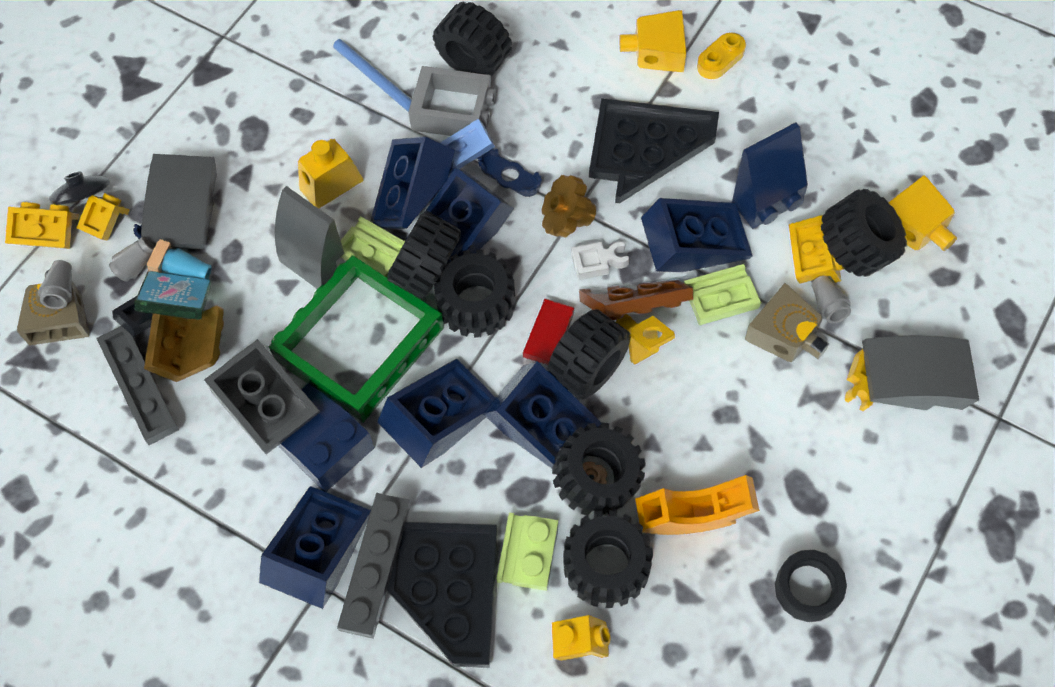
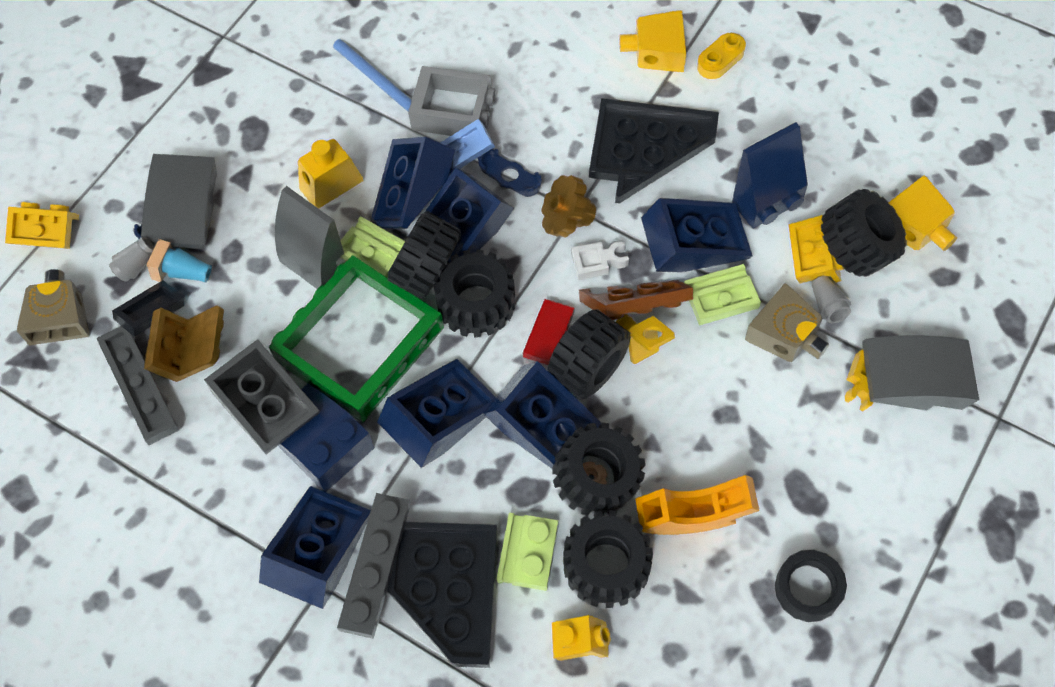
(57, 286): light grey cone -> none
(78, 188): black dish -> none
(100, 215): yellow bracket -> none
(173, 295): tile -> none
(472, 39): black tyre -> none

